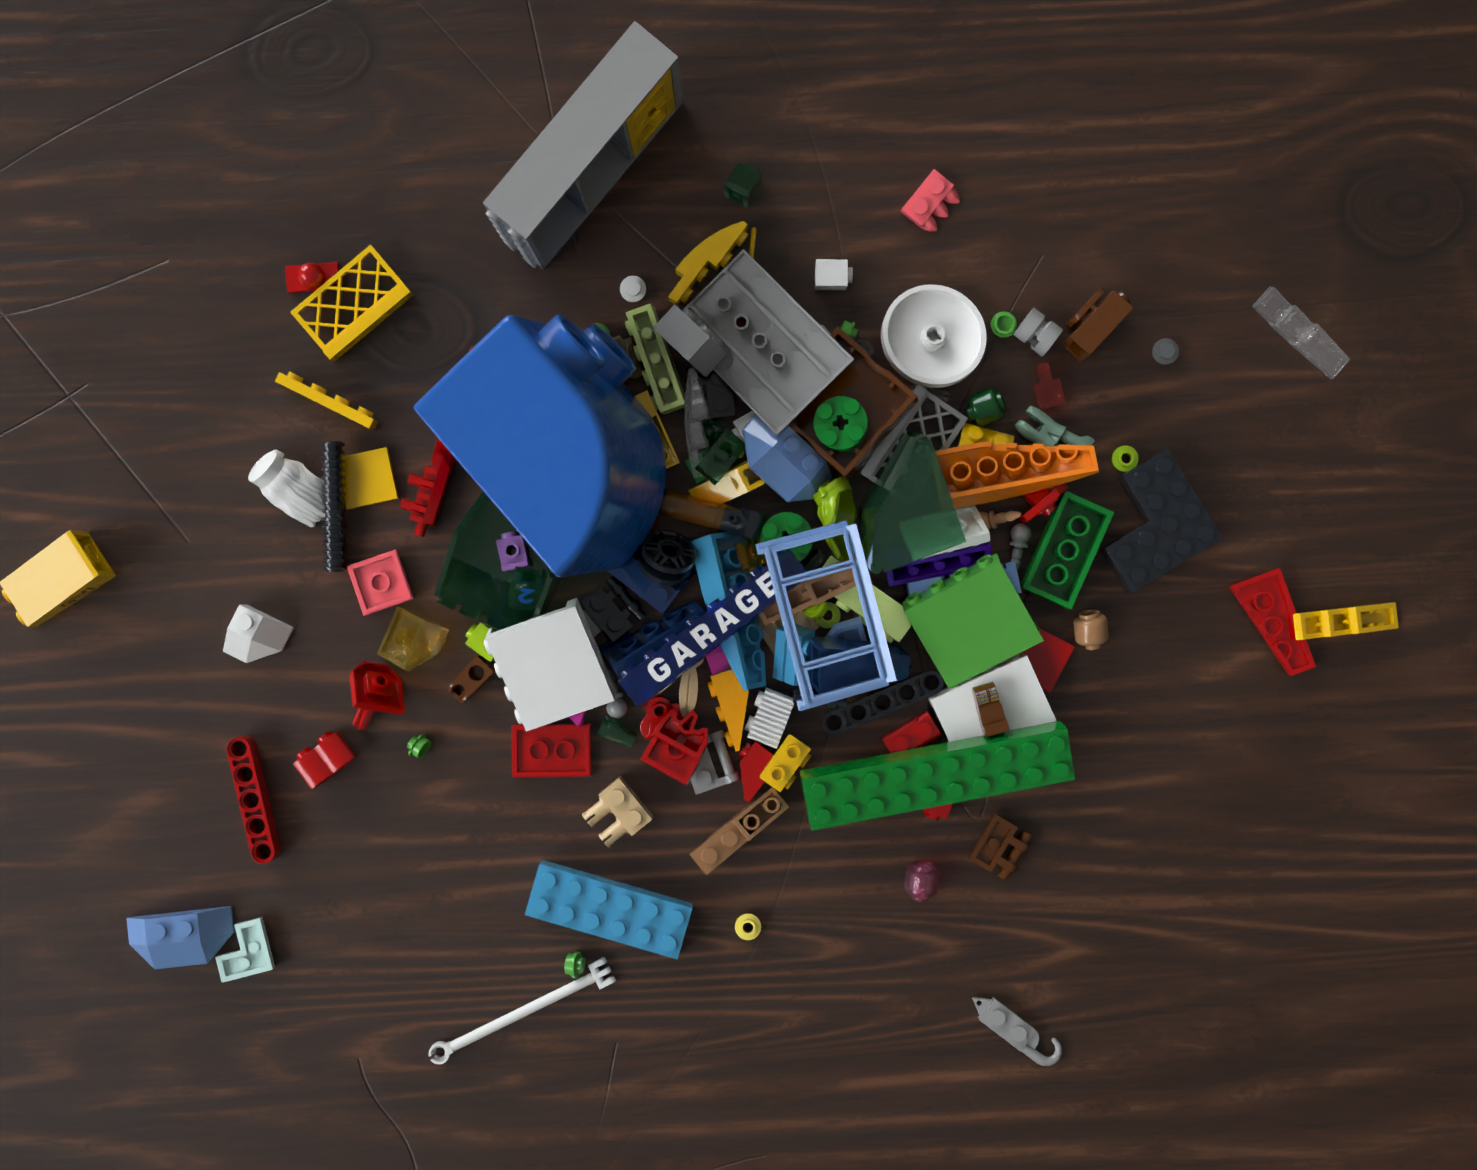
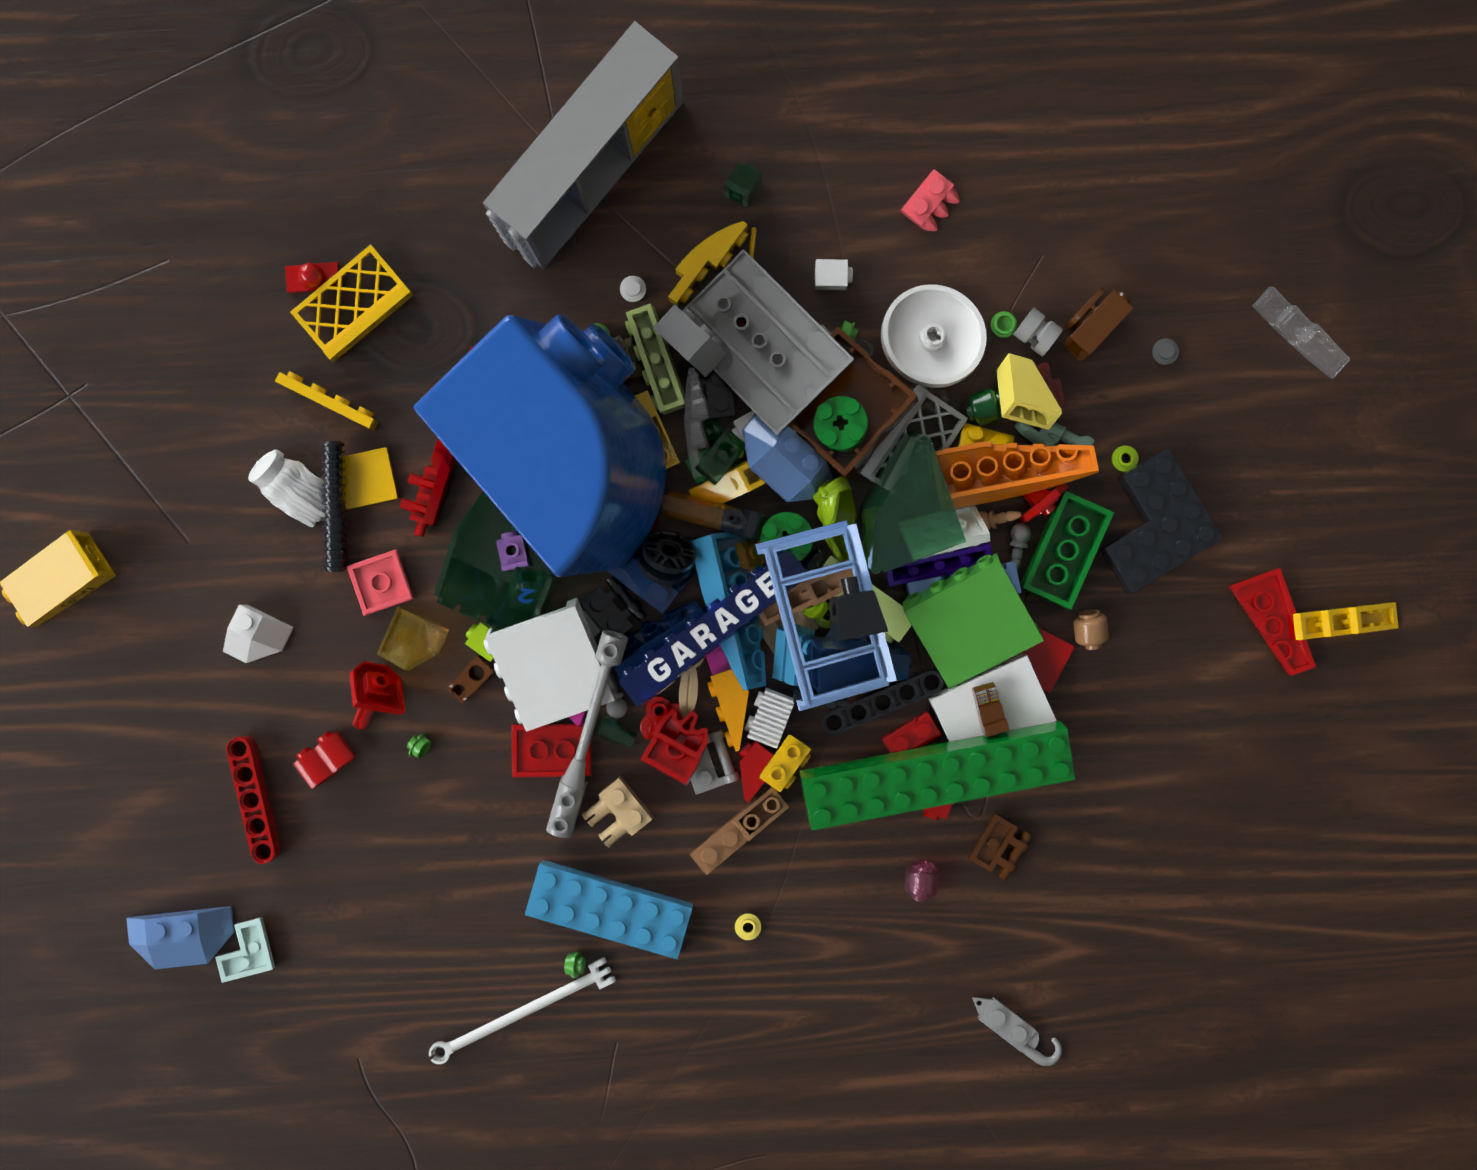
(573, 784): none -> light grey bar
(855, 612): none -> black torso
(1025, 394): none -> light yellow slope

